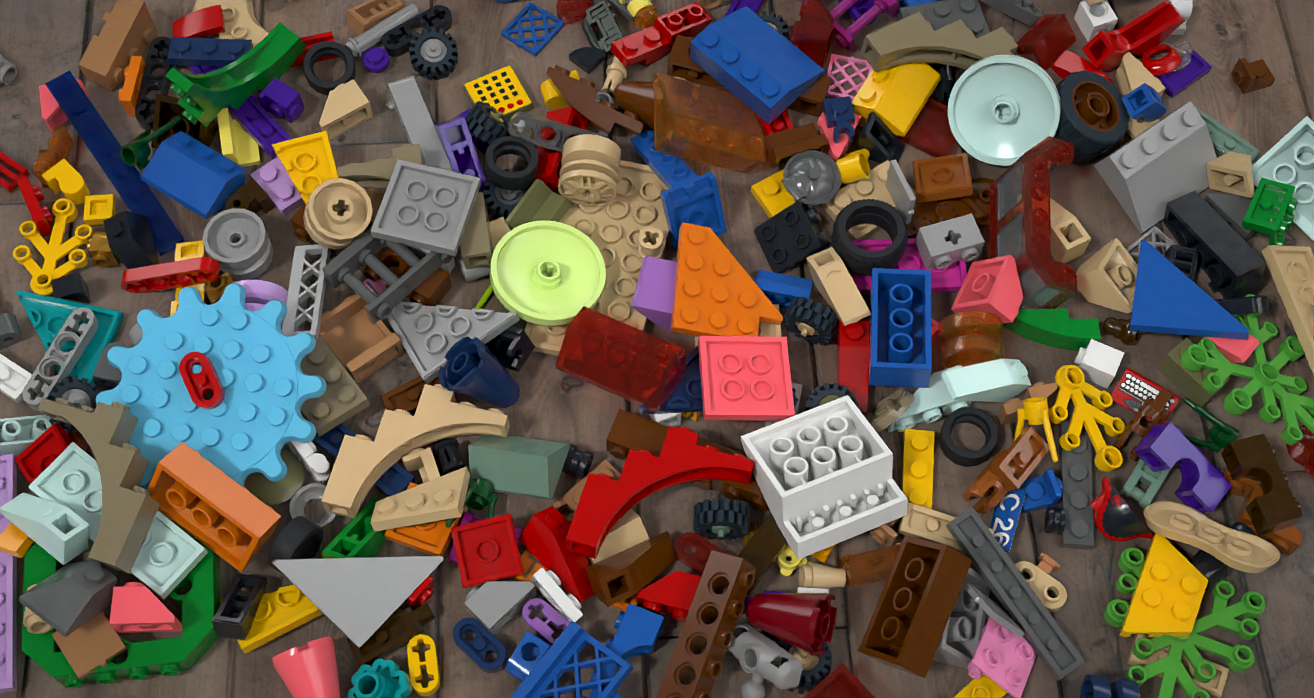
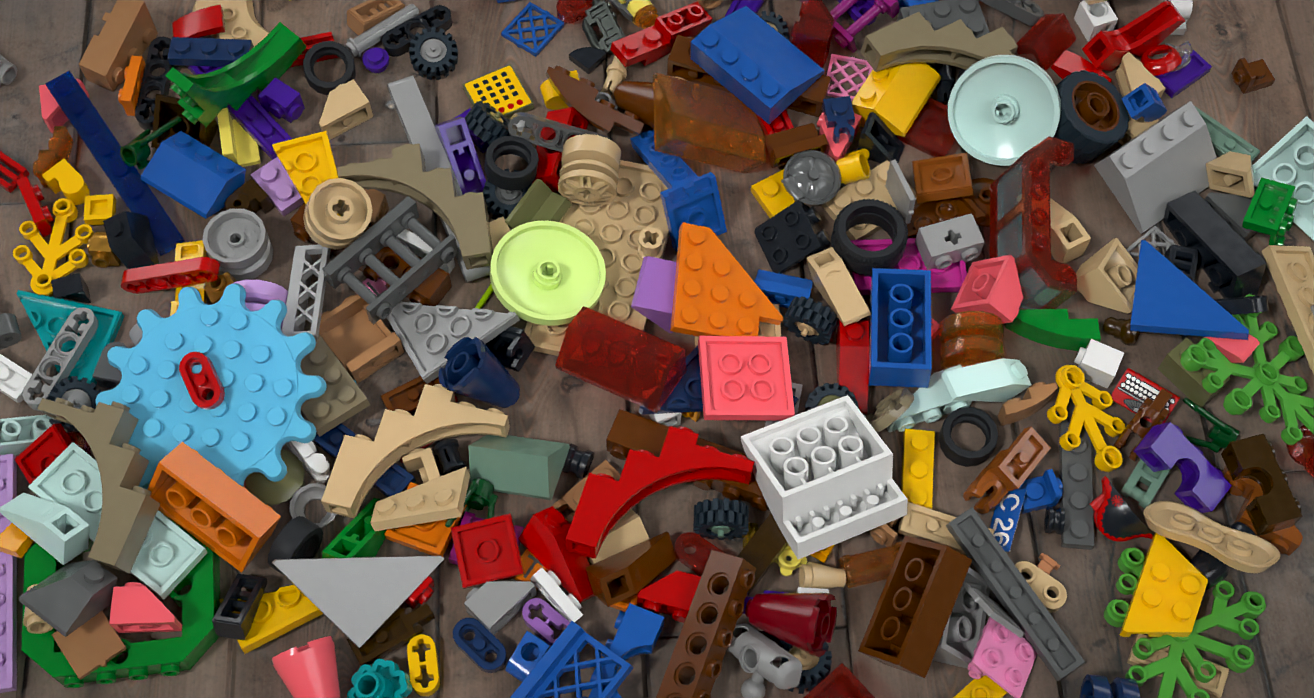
(426, 207): light grey plate -> none
(1037, 413): yellow plant -> none

